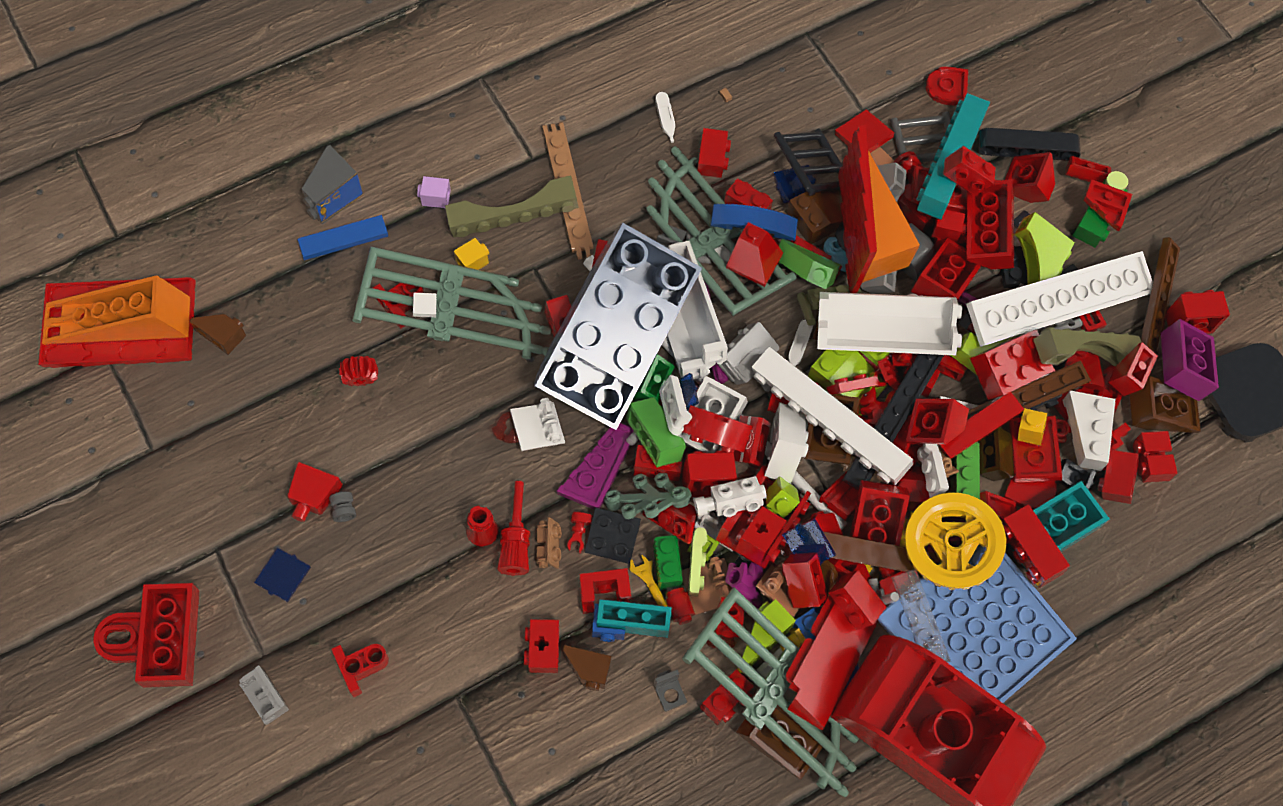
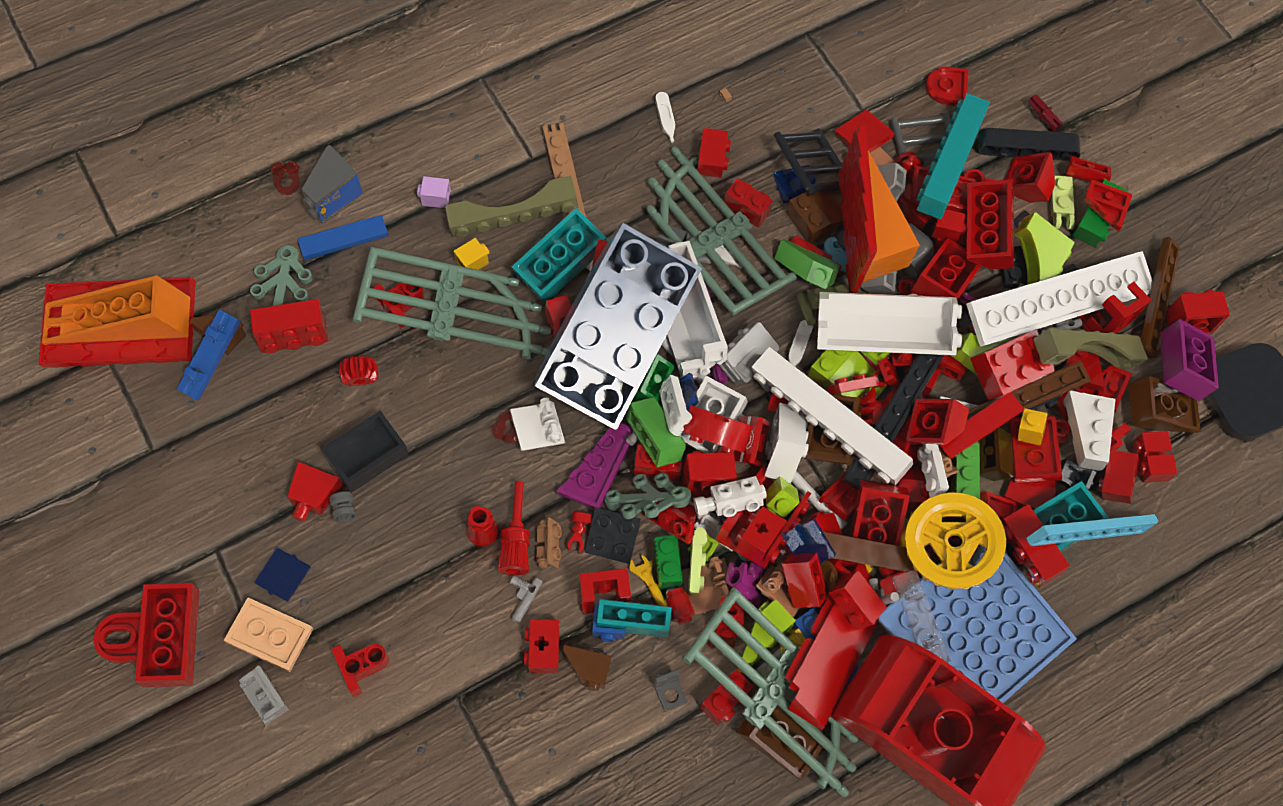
(208, 354): none -> blue hinge
(268, 634): none -> light nougat plate
(283, 278): none -> sand green plant
(289, 326): none -> red brick
(292, 169): none -> clear red piece
(365, 451): none -> black piece
(424, 305): white tile -> none
(524, 595): none -> light grey hose
(559, 256): none -> teal brick
(737, 215): blue slope -> none
(755, 255): red slope -> none
(905, 284): none -> red hinge
(969, 170): red brick -> none
(1045, 112): none -> dark red axle
(1063, 202): none -> yellowish green hinge
(1091, 530): none -> medium azure tile
(1117, 180): yellowish green tile -> none
(1121, 314): none -> red panel
(1133, 370): red slope -> none

